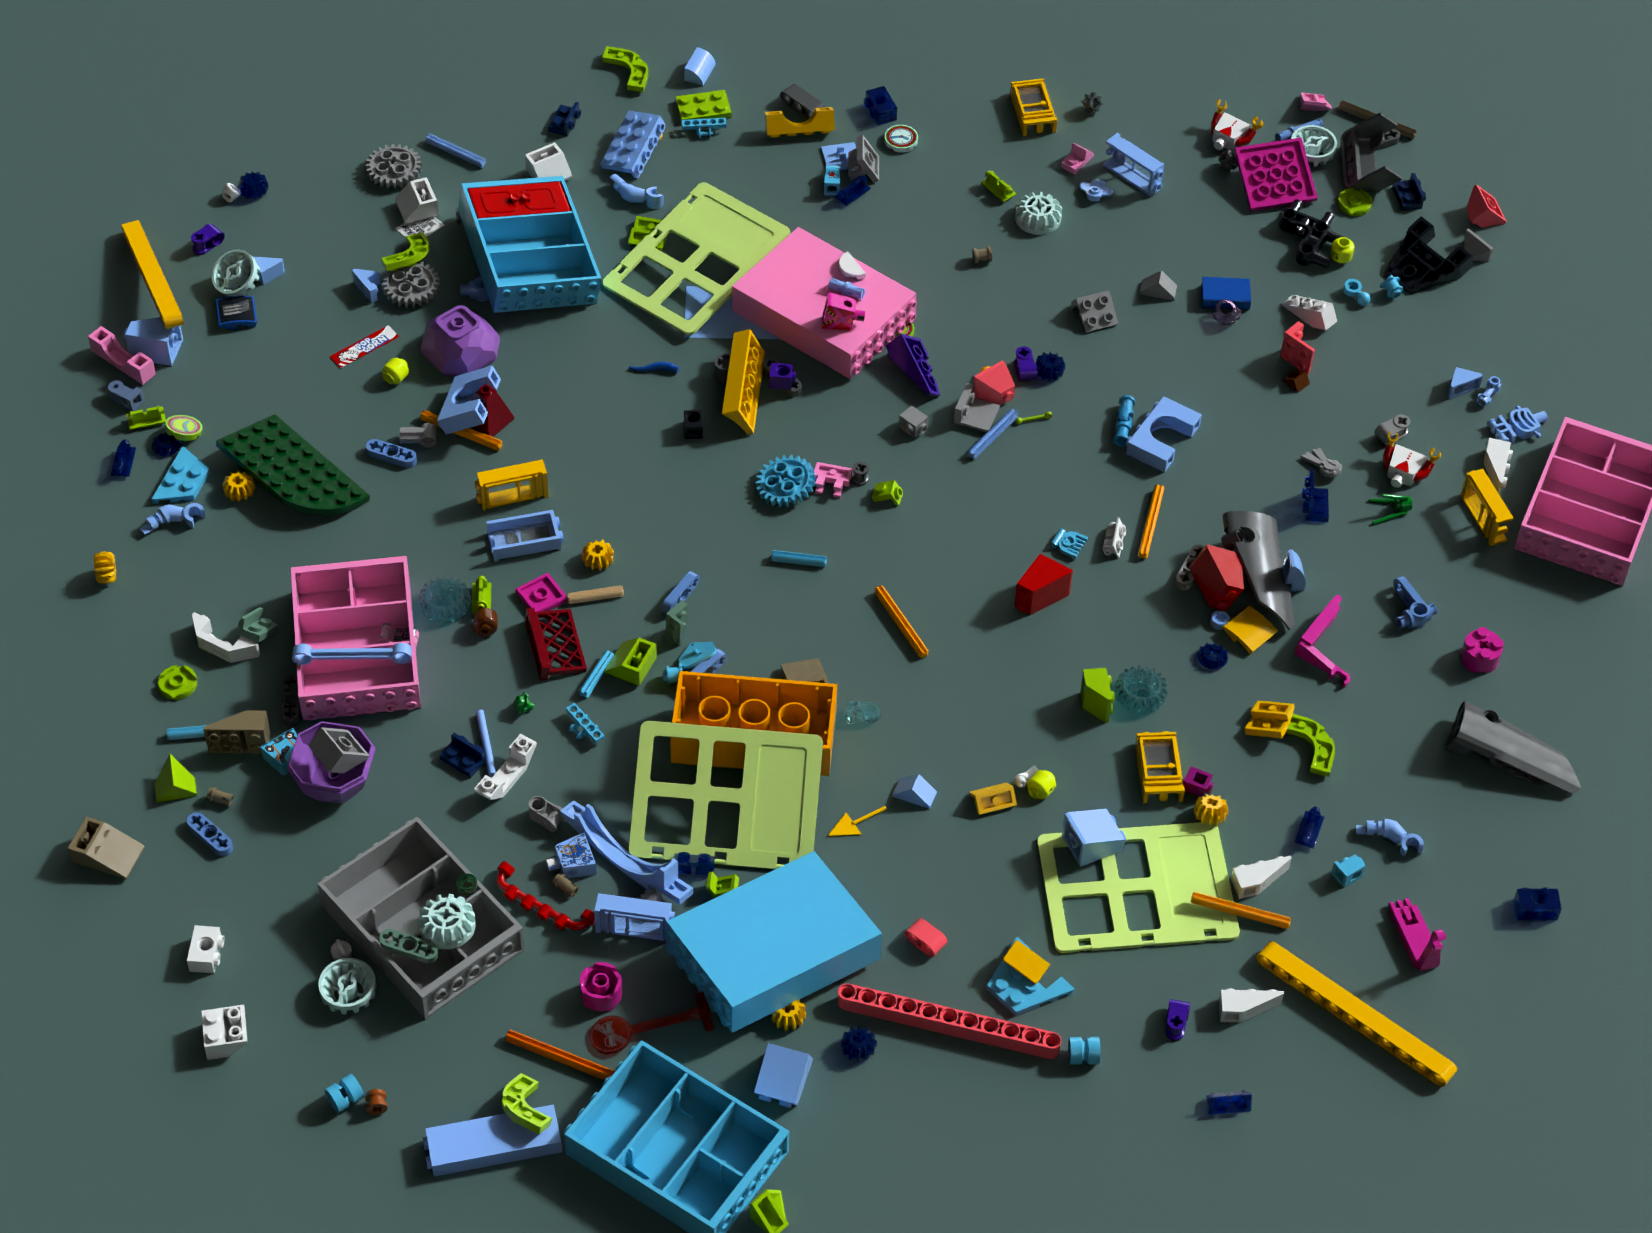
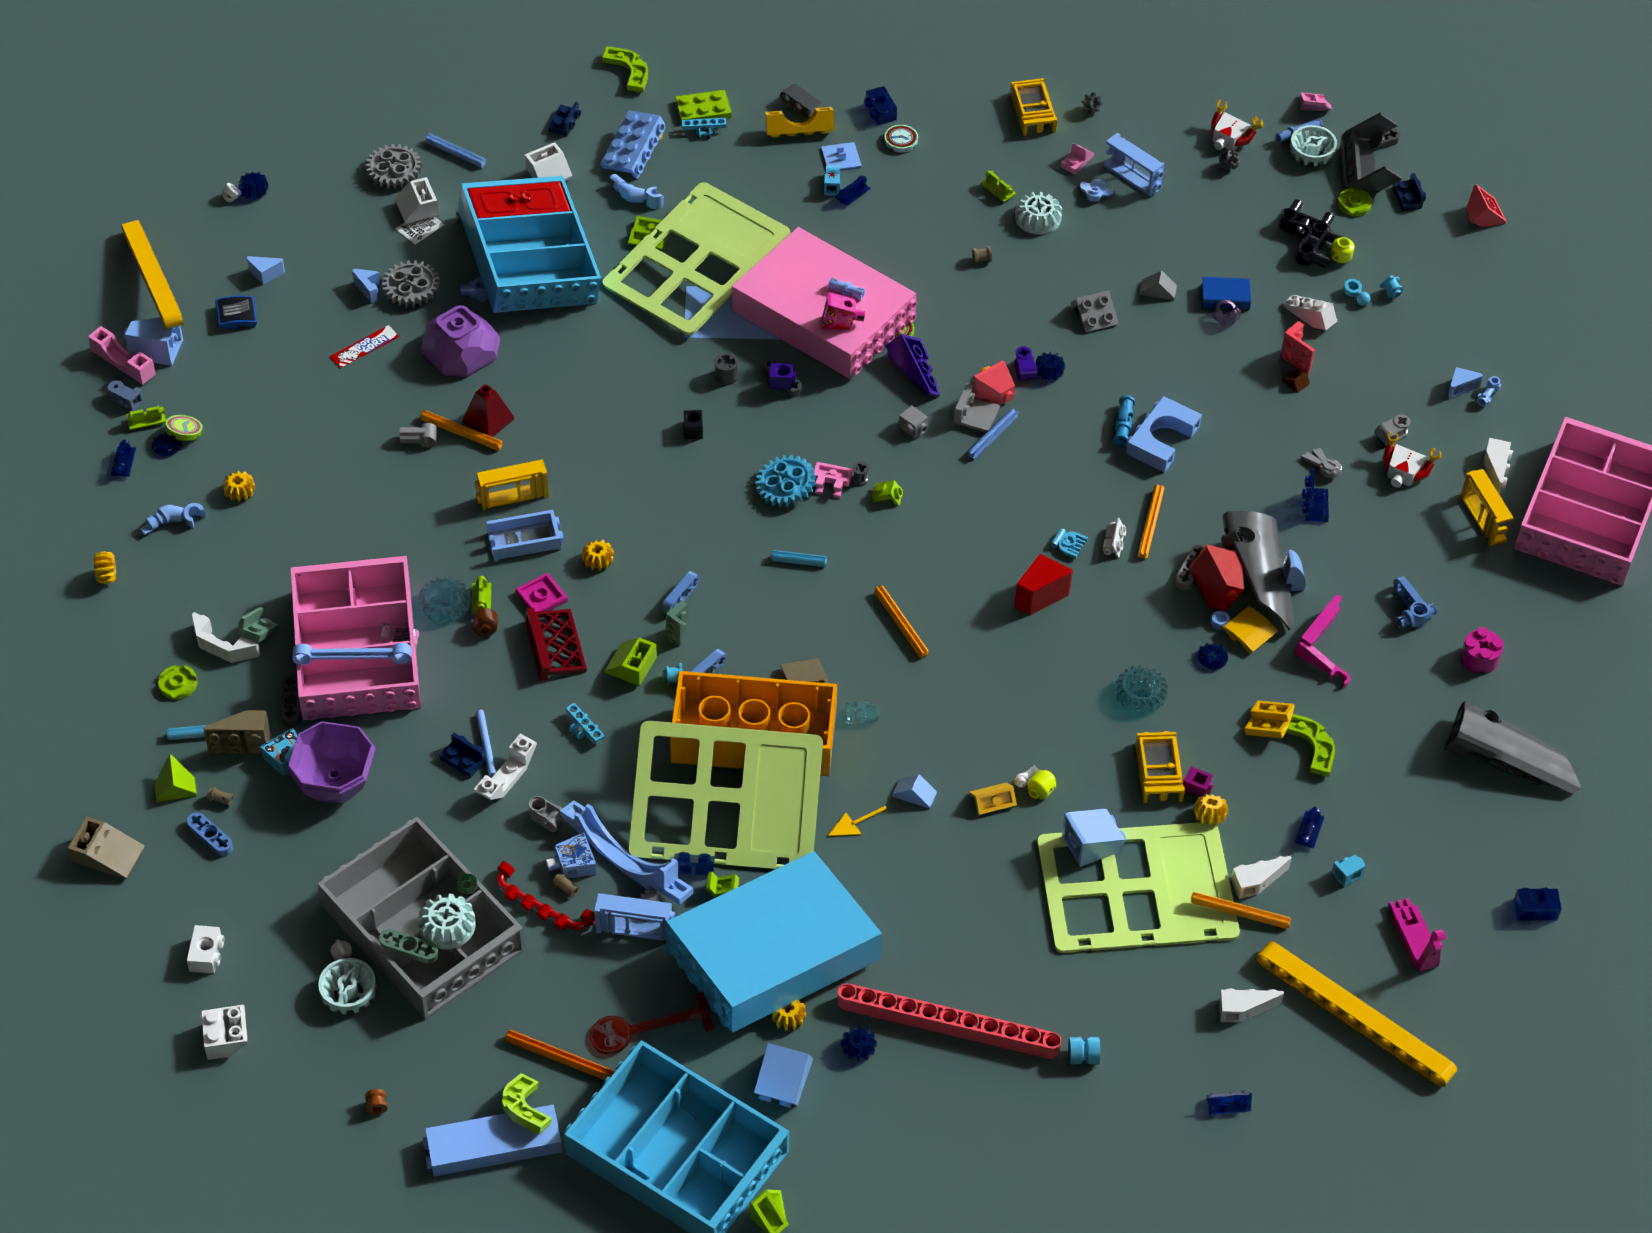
(182, 479): medium azure wing -> none
(206, 239): dark purple piece -> none
(232, 271): light aqua gear -> none
(292, 468): dark green plate -> none
(337, 750): light grey slope -> none
(351, 1090): medium azure wheel -> none
(385, 447): medium blue beam -> none
(395, 371): neon yellow head -> none
(418, 250): lime plate -> none
(458, 410): light blue arch -> none
(522, 703): green plant -> none
(595, 594): tan axle -> none
(596, 674): medium azure axle -> none
(601, 987): dark pink brick -> none
(666, 366): blue animal -> none
(697, 653): medium azure piece -> none
(699, 67): light blue brick -> none
(744, 380): yellow arch -> none
(850, 267): white tile -> none
(863, 161): light grey bracket -> none
(926, 937): coral beam -> none
(1021, 994): medium azure wing -> none
(1026, 962): yellow panel -> none
(1047, 415): lime hinge -> none
(1096, 693): lime slope -> none
(1177, 1016): dark purple piece -> none
(1275, 174): dark pink plate -> none
(1365, 114): dark tan axle -> none
(1393, 831): light blue piece -> none
(1401, 503): green plant -> none
(1420, 265): black wedge -> none
(1477, 247): light grey slope -> none
(1524, 426): light blue torso -> none

